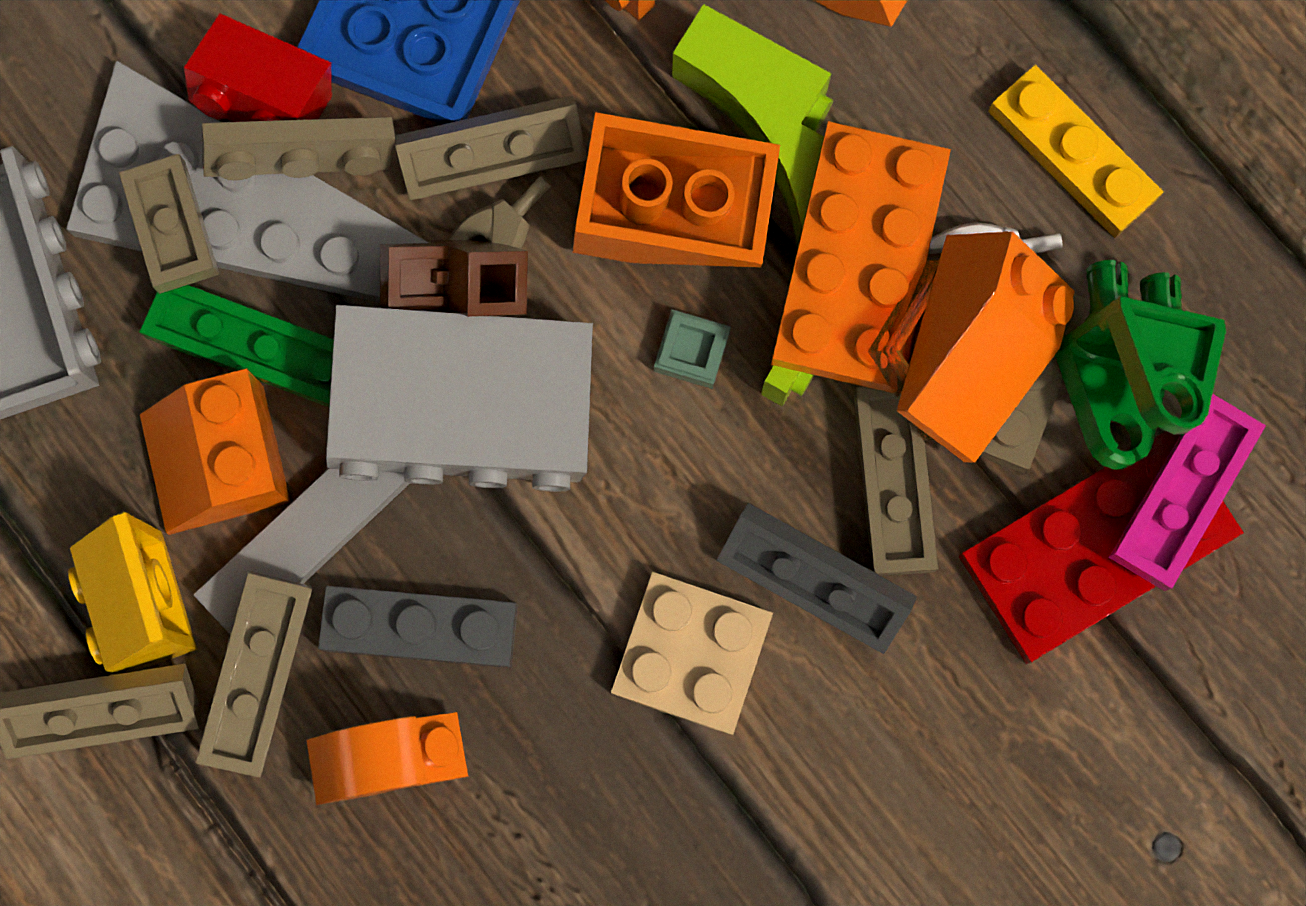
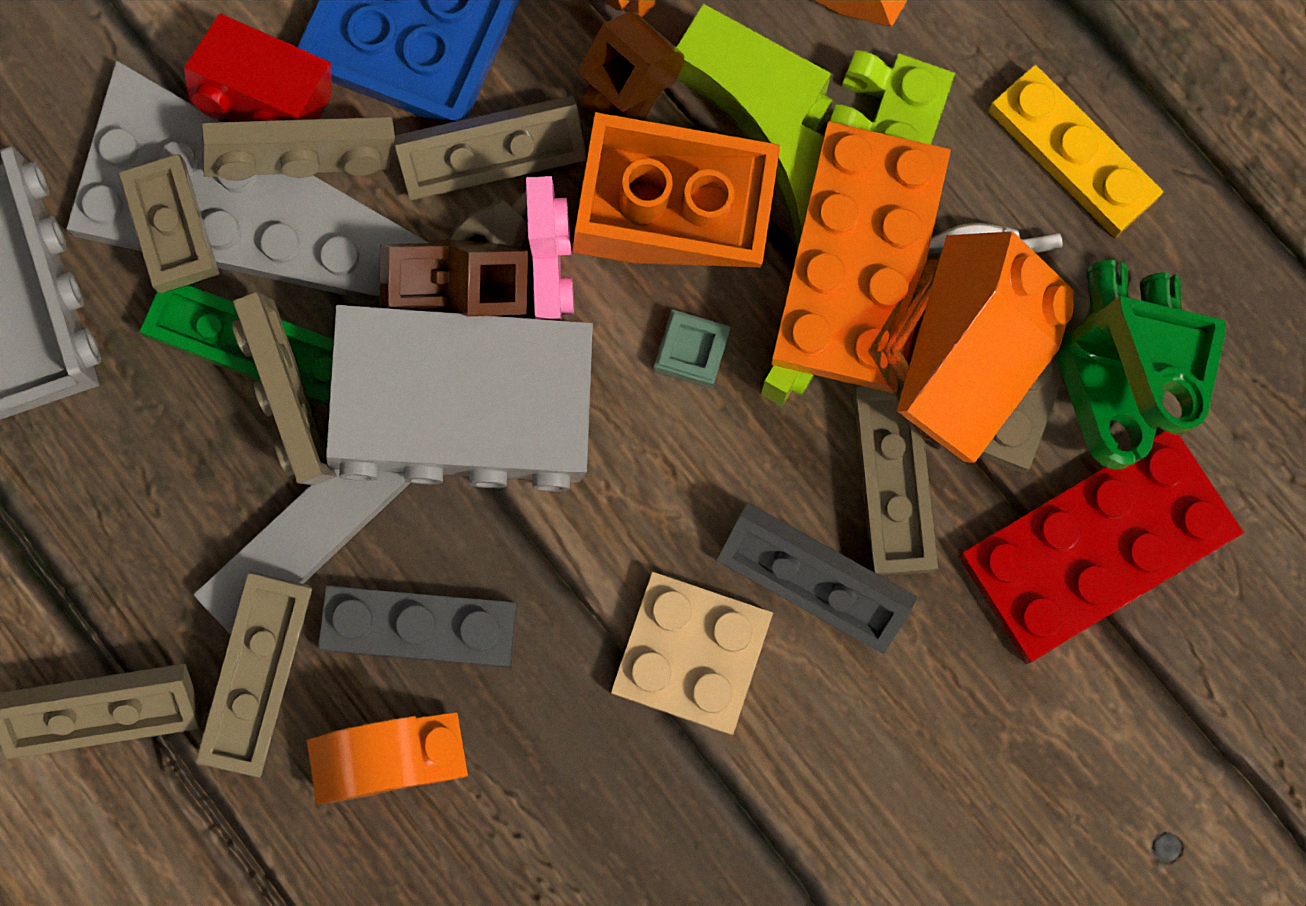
(130, 596): yellow slope -> none
(214, 452): orange slope -> none
(281, 389): none -> dark tan plate
(549, 239): none -> bright pink plate
(628, 68): none -> reddish brown brick
(909, 94): none -> lime plate
(1186, 494): dark pink plate -> none

